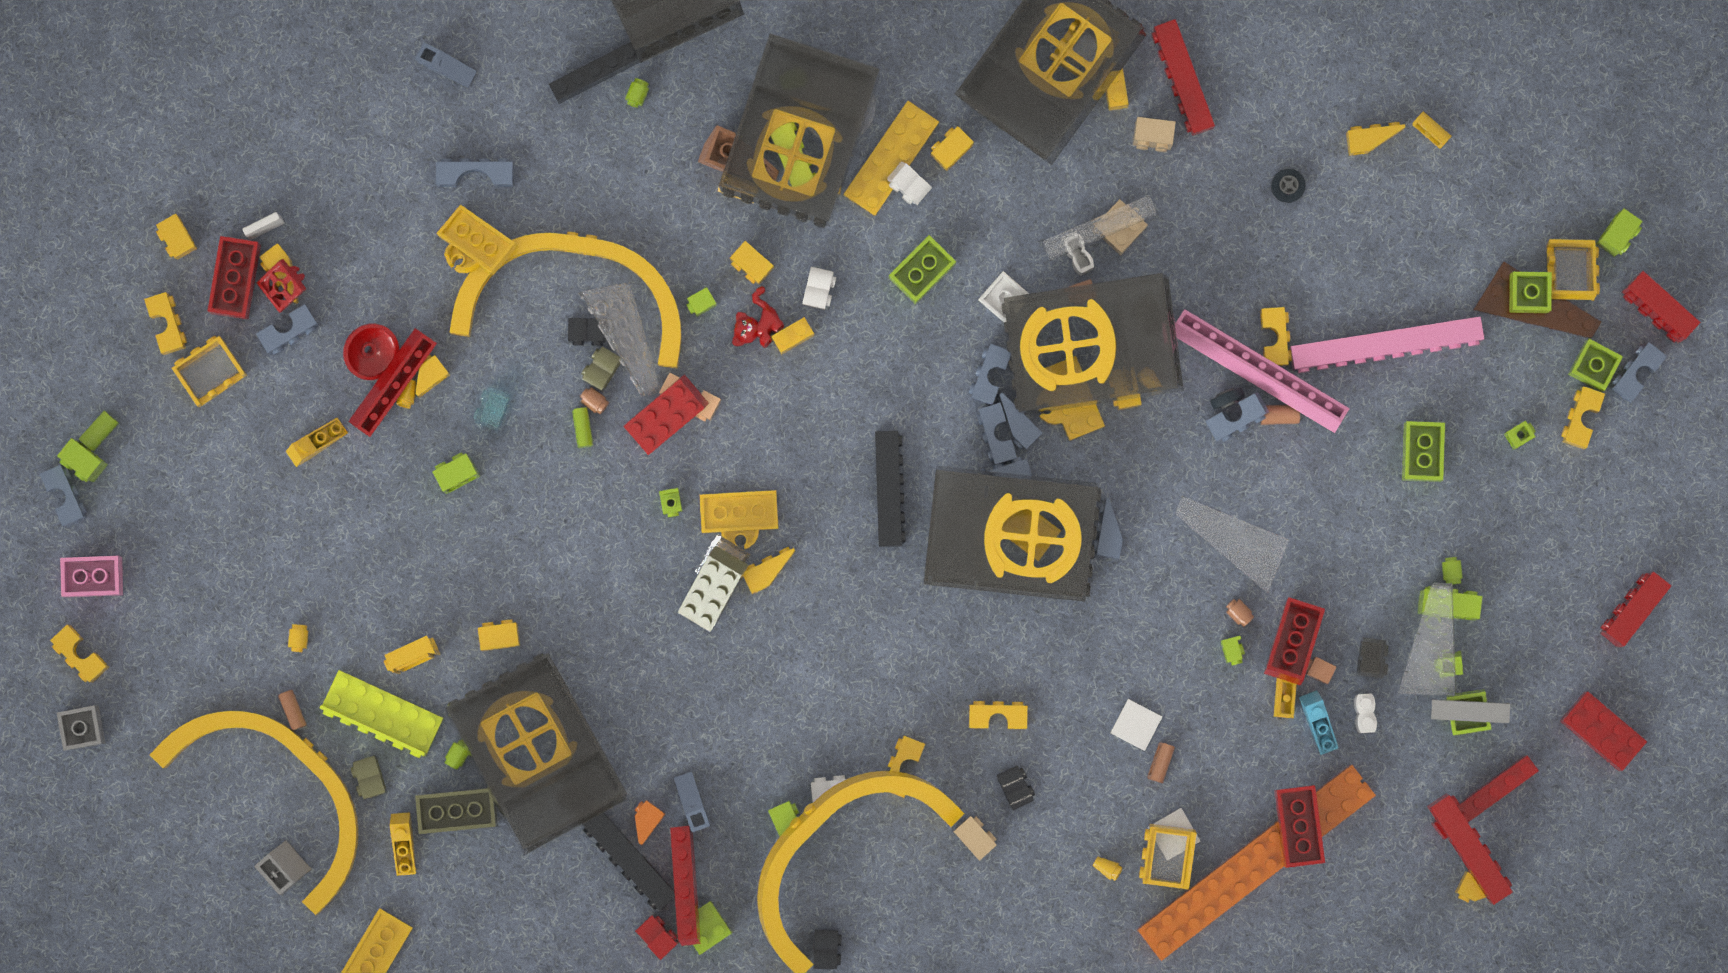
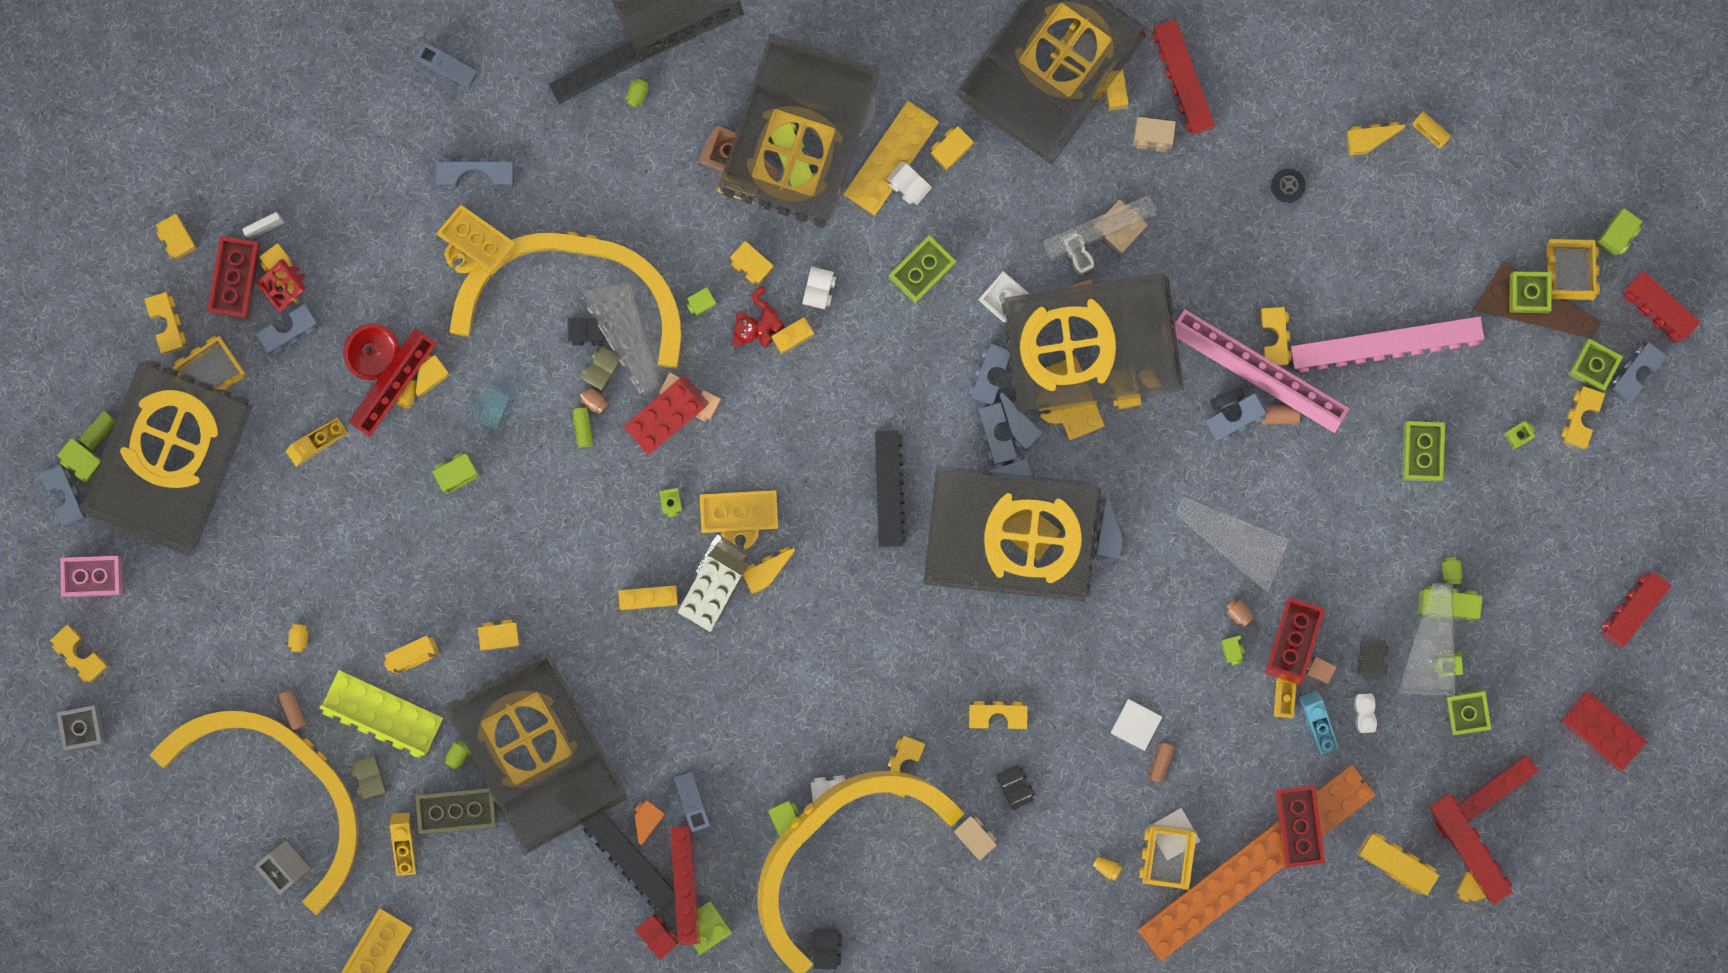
(145, 497): none -> clear smoke panel
(648, 598): none -> yellow arch
(1398, 865): none -> yellow piece
(1470, 711): light grey tile -> none

